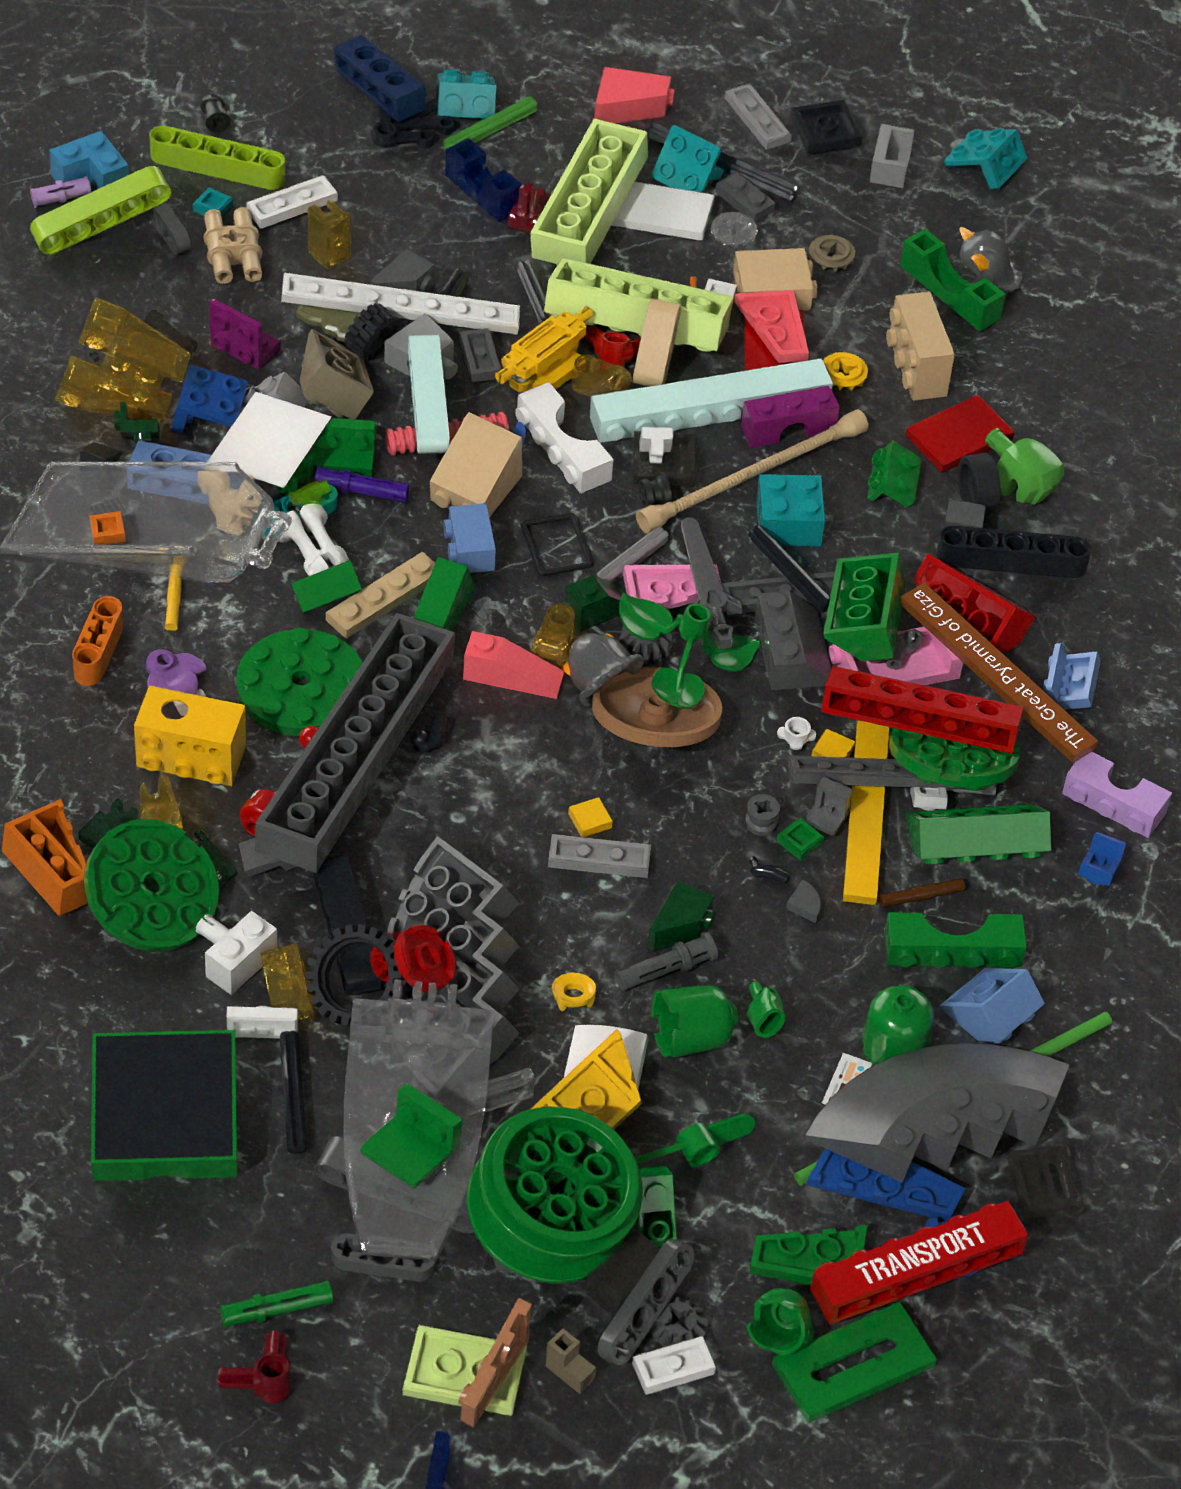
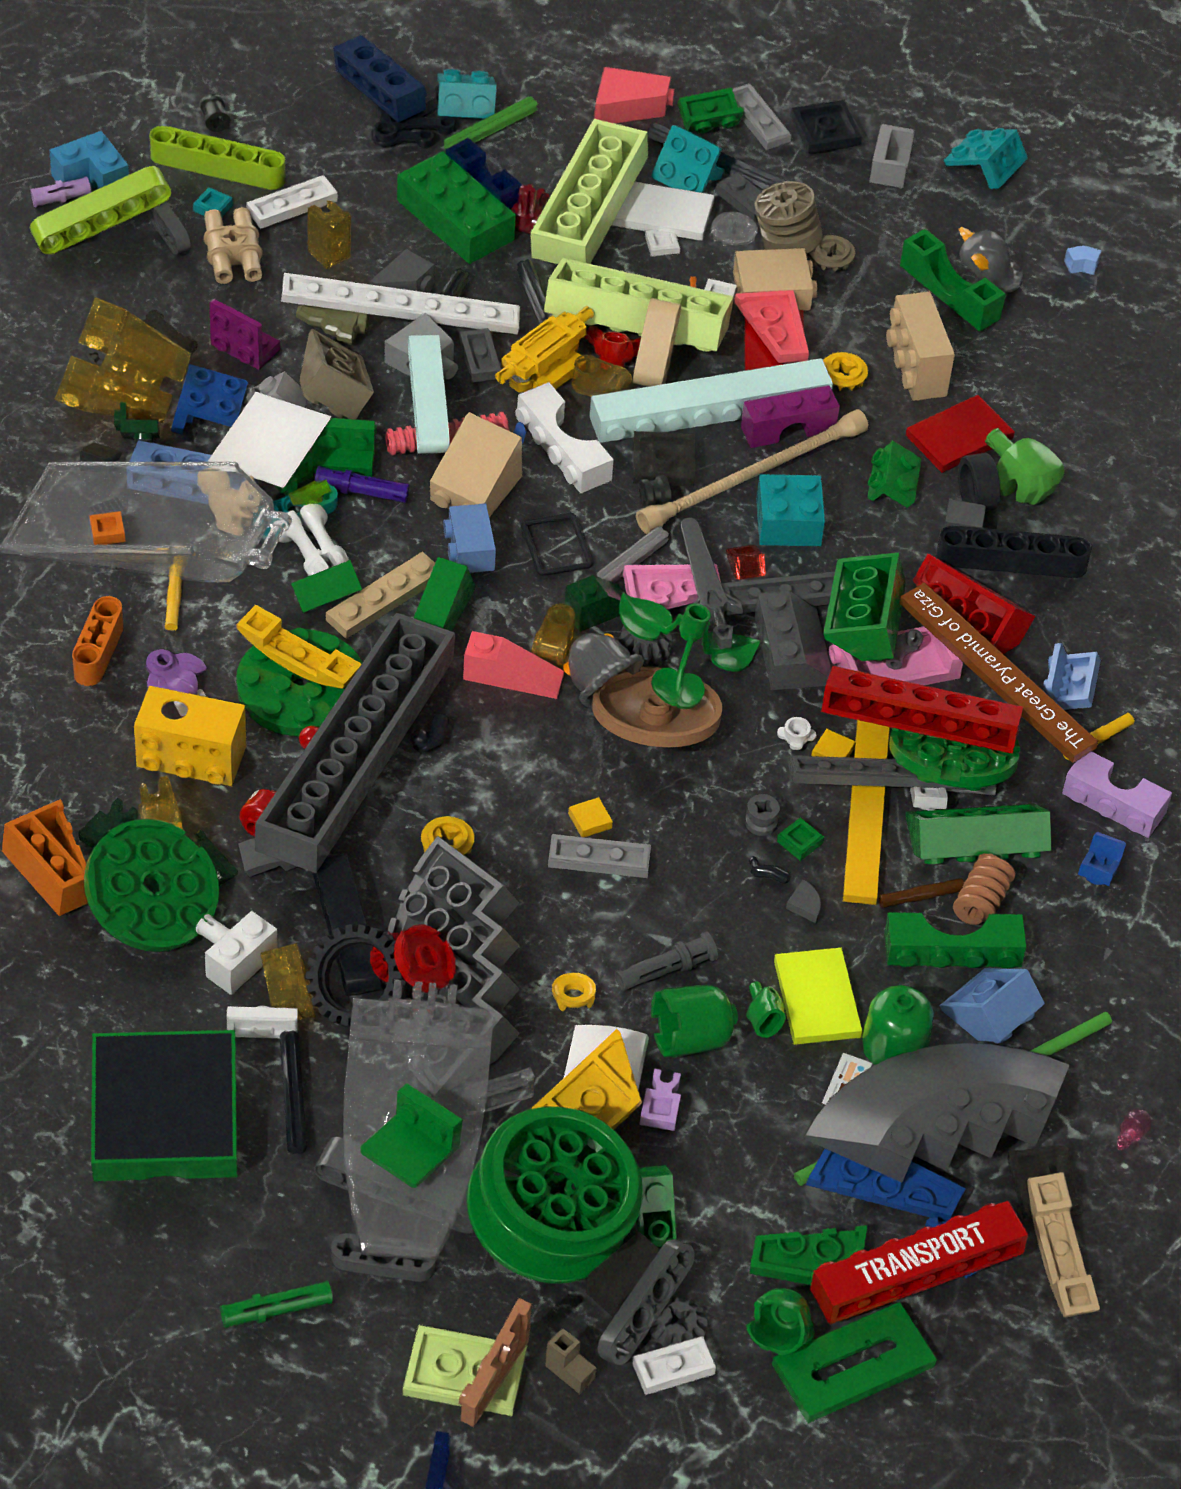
(270, 1373): dark red axle -> none
(295, 654): none -> yellow slope
(371, 331): black tyre -> none
(450, 828): none -> yellow gear
(456, 207): none -> green brick
(656, 441): white tile -> none
(661, 1103): none -> lavender plate
(662, 242): none -> white tile
(681, 917): dark green slope -> none
(701, 1141): green piece -> none
(710, 110): none -> green bracket
(746, 561): none -> clear red slope
(788, 217): none -> dark tan wheel
(790, 568): black axle -> none
(817, 996): none -> neon yellow tile
(830, 806): dark grey bracket -> none
(983, 889): none -> nougat piece
(1059, 1245): none -> tan slope
(1082, 259): none -> light blue piece
(1112, 728): none -> yellow piece
(1134, 1126): none -> clear pink bar

